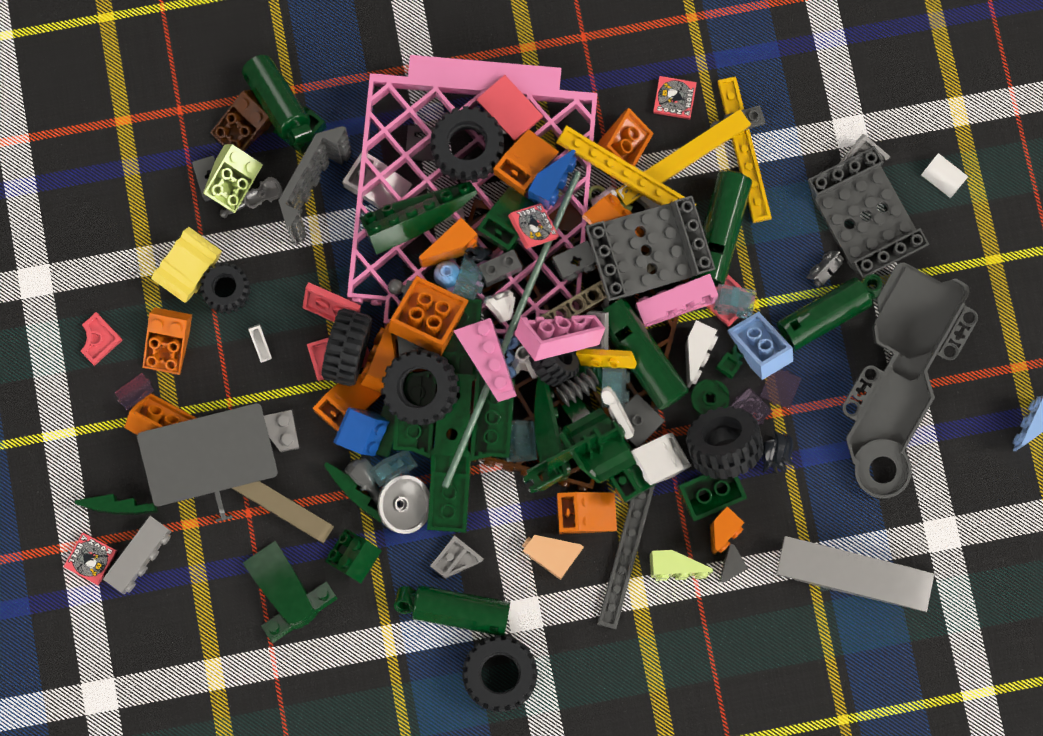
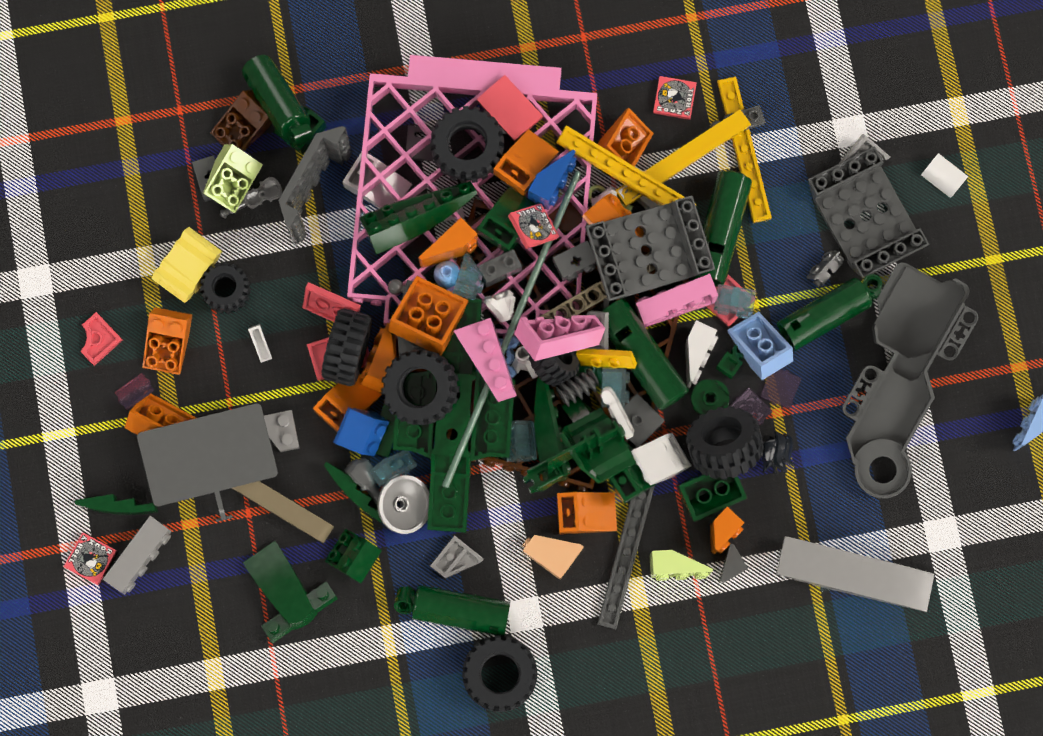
(478, 254): black pin -> none

